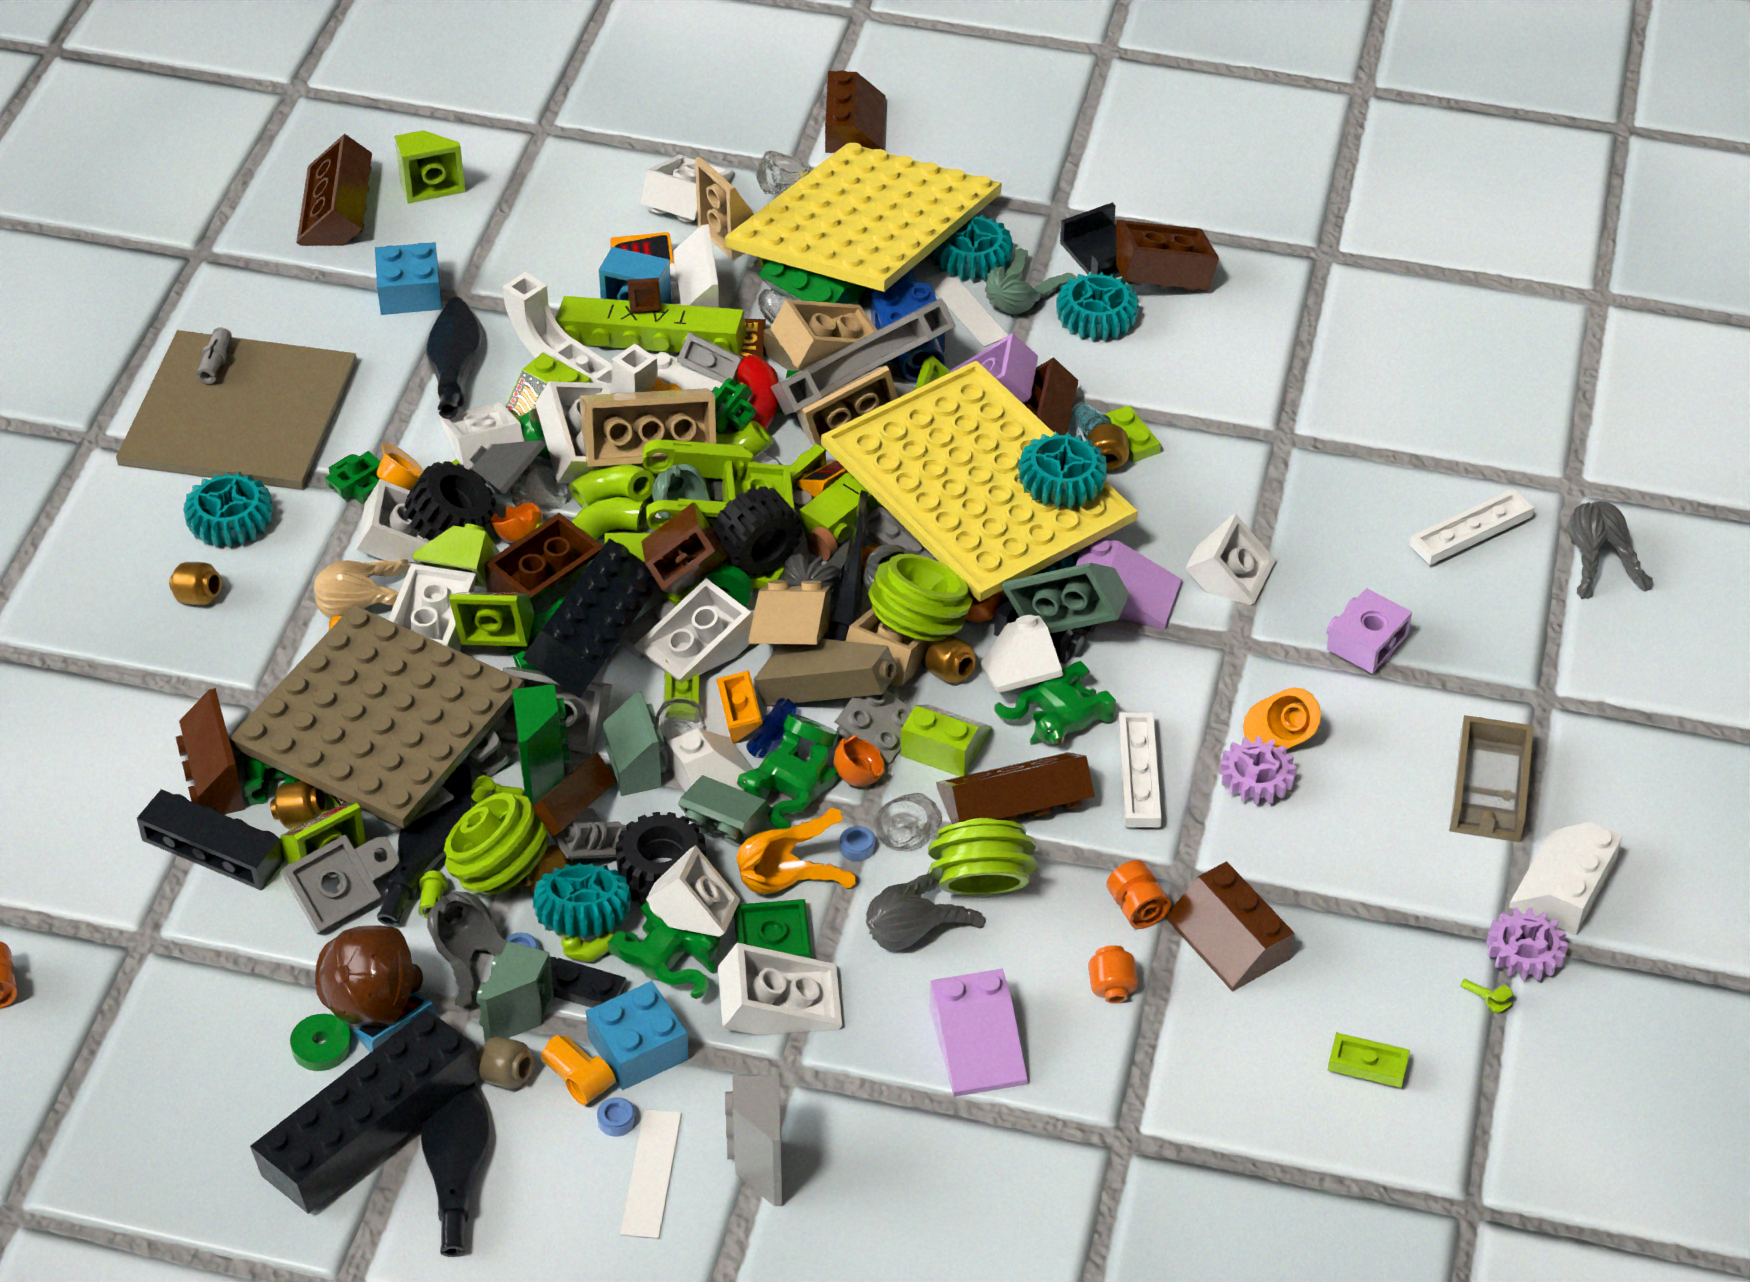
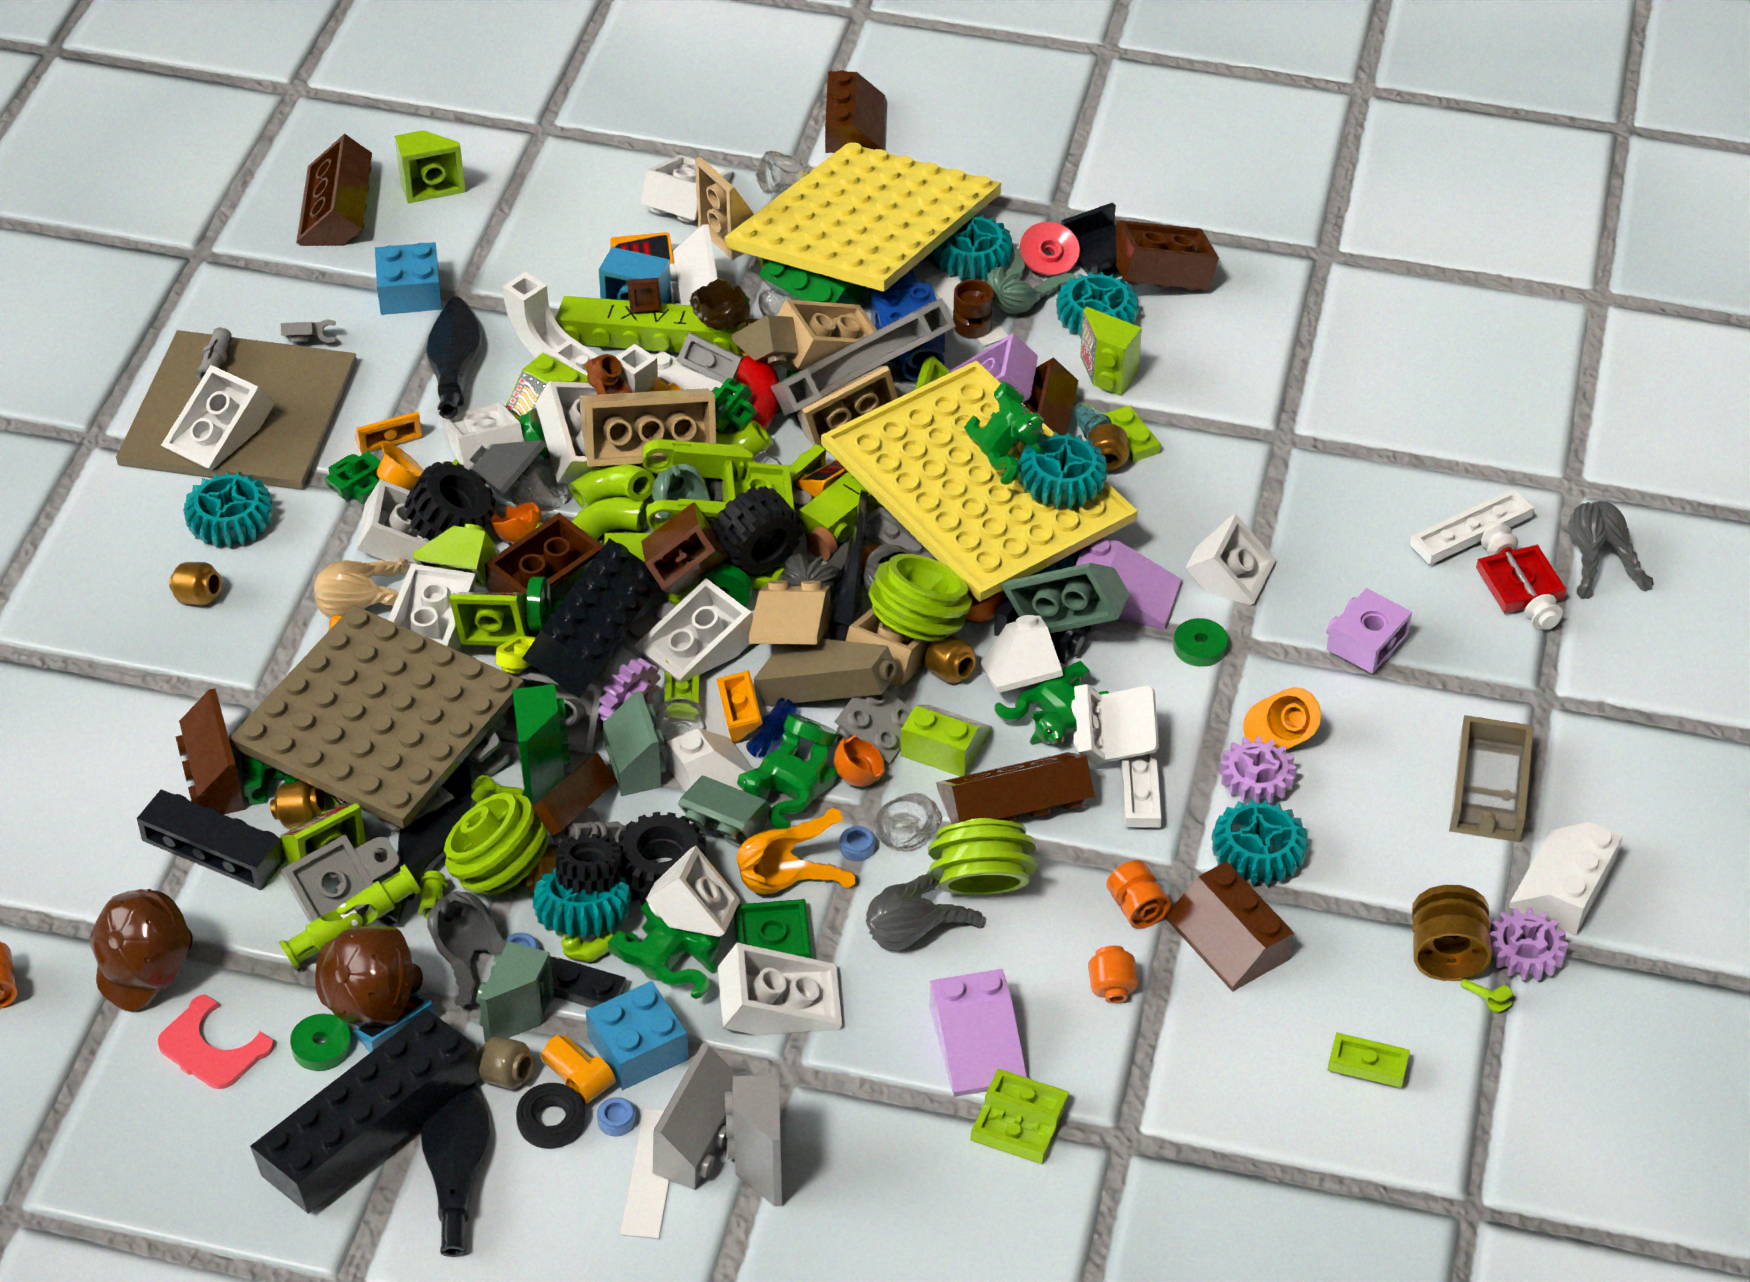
(138, 947): none -> reddish brown piece
(213, 1066): none -> coral piece
(218, 418): none -> white slope
(301, 330): none -> light grey plate
(325, 928): none -> lime piece
(392, 430): none -> light orange slope
(510, 654): none -> neon yellow plate
(538, 603): none -> green piece
(556, 1135): none -> black tyre
(588, 863): none -> black tyre
(604, 375): none -> dark orange plate
(636, 677): none -> lavender gear
(693, 1121): none -> light grey slope
(720, 305): none -> dark brown hair
(768, 339): none -> dark tan slope
(973, 308): none -> reddish brown wheel
(1005, 430): none -> green animal
(1019, 1116): none -> lime slope
(1049, 238): none -> coral dish
(1109, 350): none -> lime slope
(1115, 723): none -> white bracket
(1197, 630): none -> green piece
(1260, 841): none -> teal gear
(1451, 932): none -> pearl gold wheel
(1521, 577): none -> red plate

